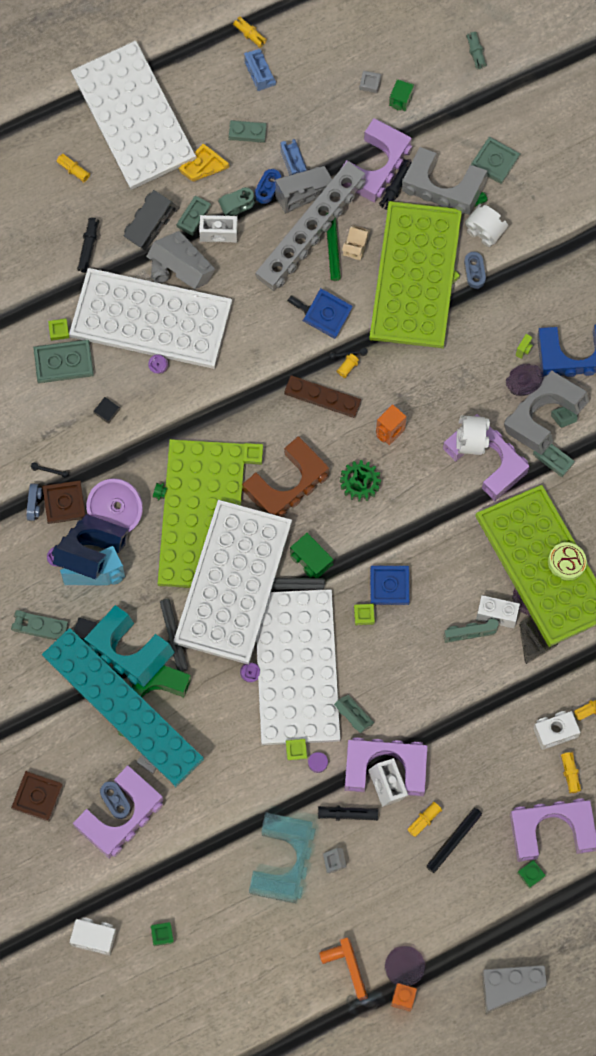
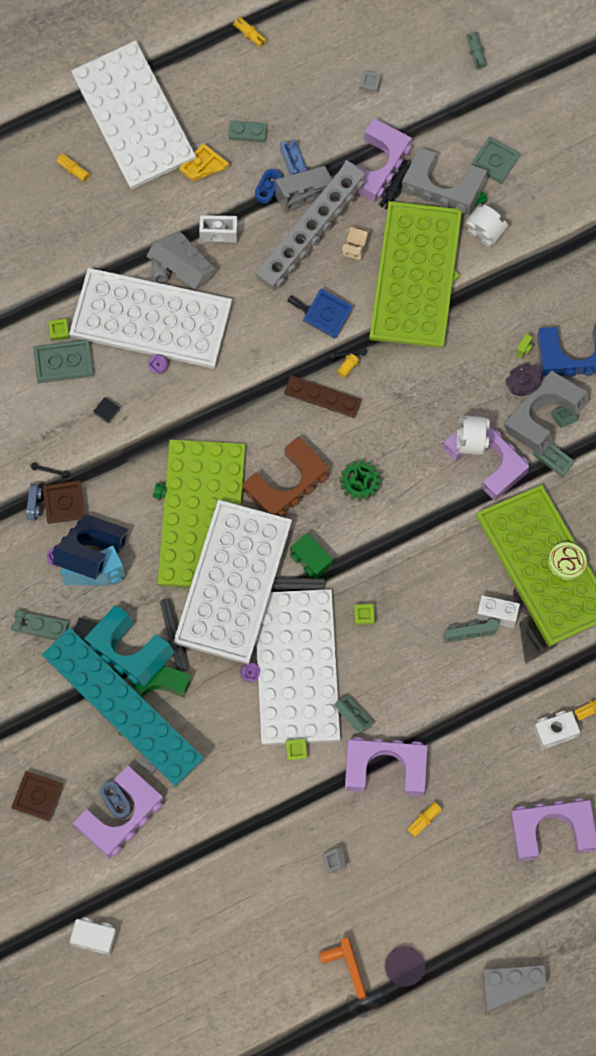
(90, 237): black pin -> none
(103, 499): lavender dish -> none
(149, 219): dark grey wedge -> none
(162, 934): green plate -> none
(191, 217): sand green plate -> none
(235, 202): sand green piece -> none
(253, 453): lime plate -> none
(259, 69): medium blue hinge -> none
(285, 886): clear light blue arch -> none
(317, 762): medium lavender tile -> none
(333, 251): green axle -> none
(347, 813): black pin -> none
(388, 782): white brick -> none
(389, 585): blue plate -> none
(390, 425): orange brick -> none
(401, 95): green brick -> none
(403, 997): orange brick -> none
(454, 840): black axle -> none
(474, 271): sand blue plate -> none
(531, 874): green plate -> none
(571, 772): yellow pin -> none

